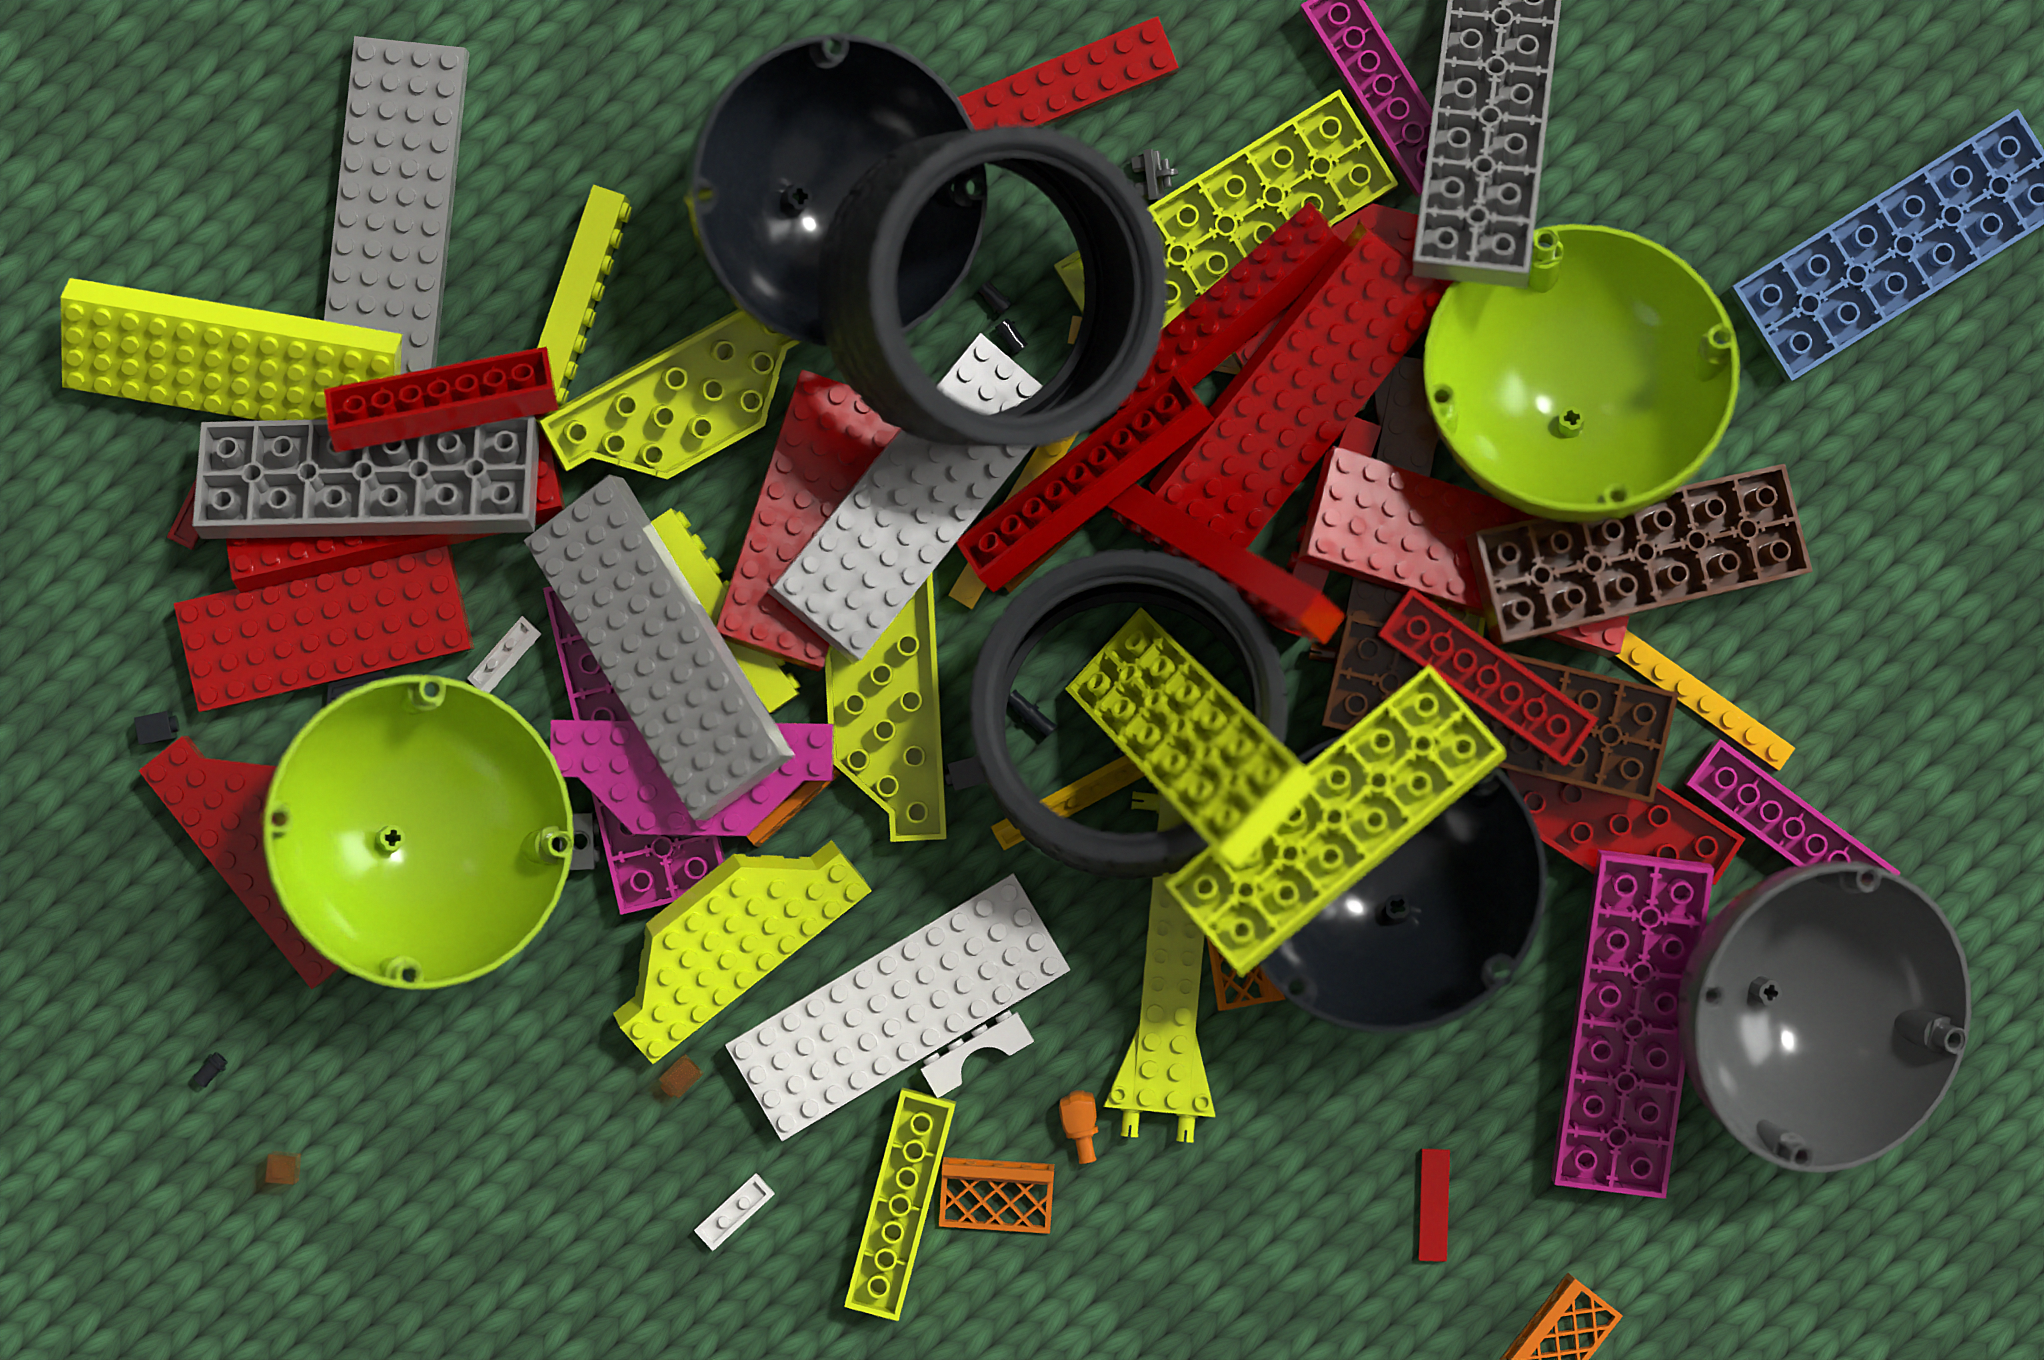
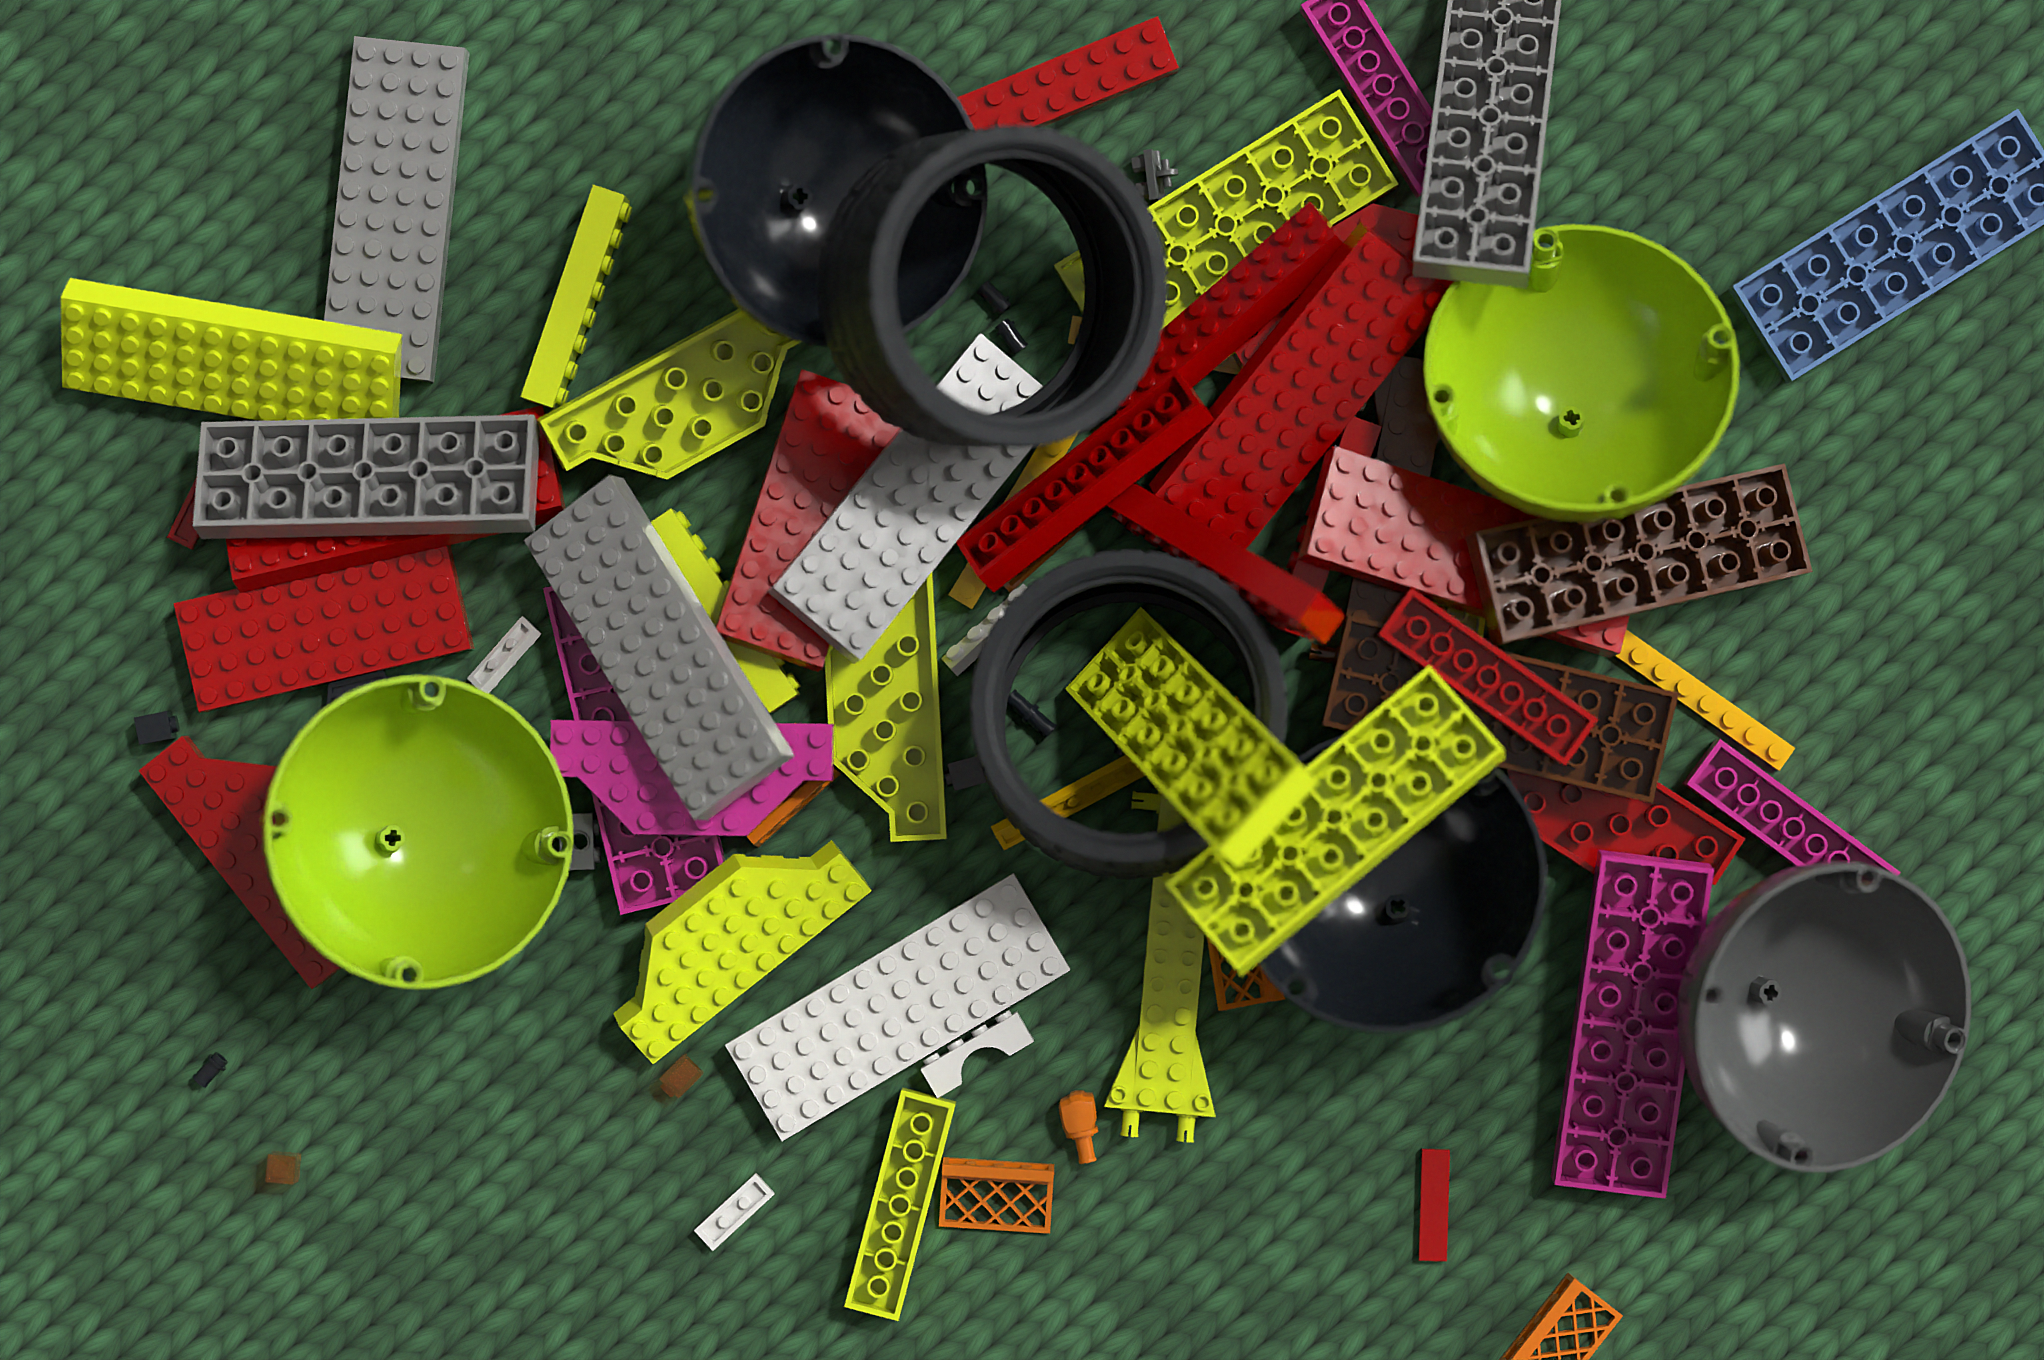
(440, 399): red brick -> none
(968, 649): none -> white plate

